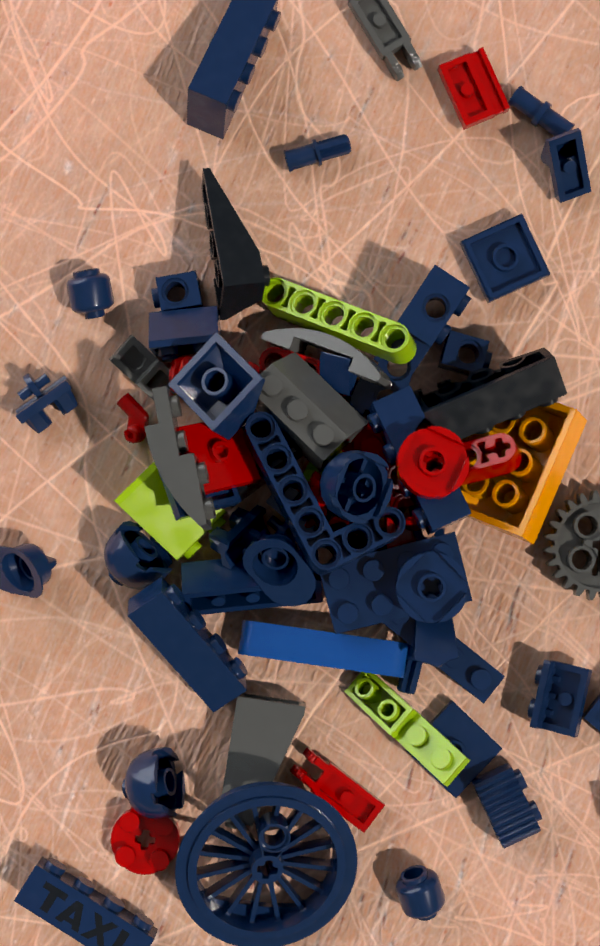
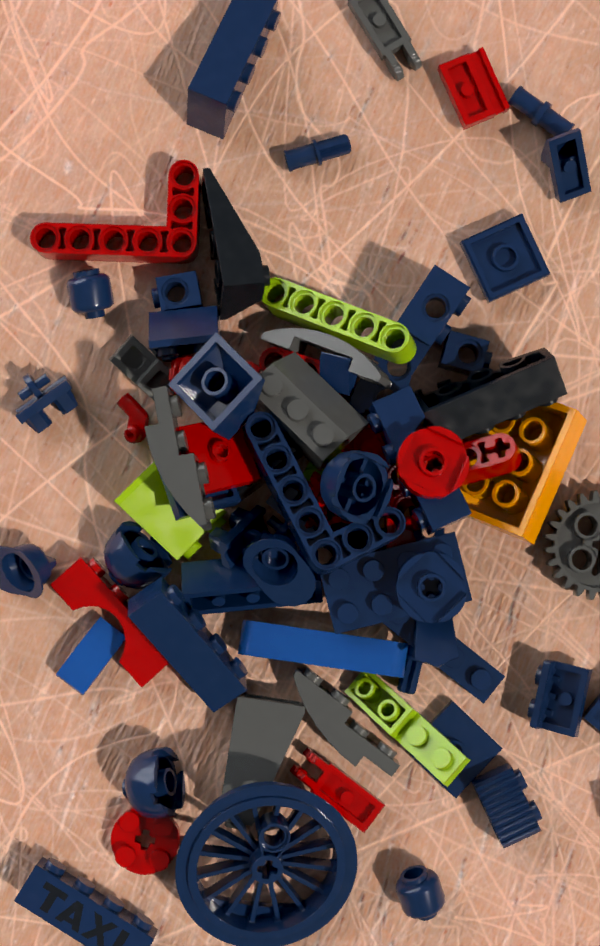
(86, 586): none -> red arch
(91, 656): none -> blue slope
(132, 234): none -> red beam
(330, 716): none -> dark grey slope

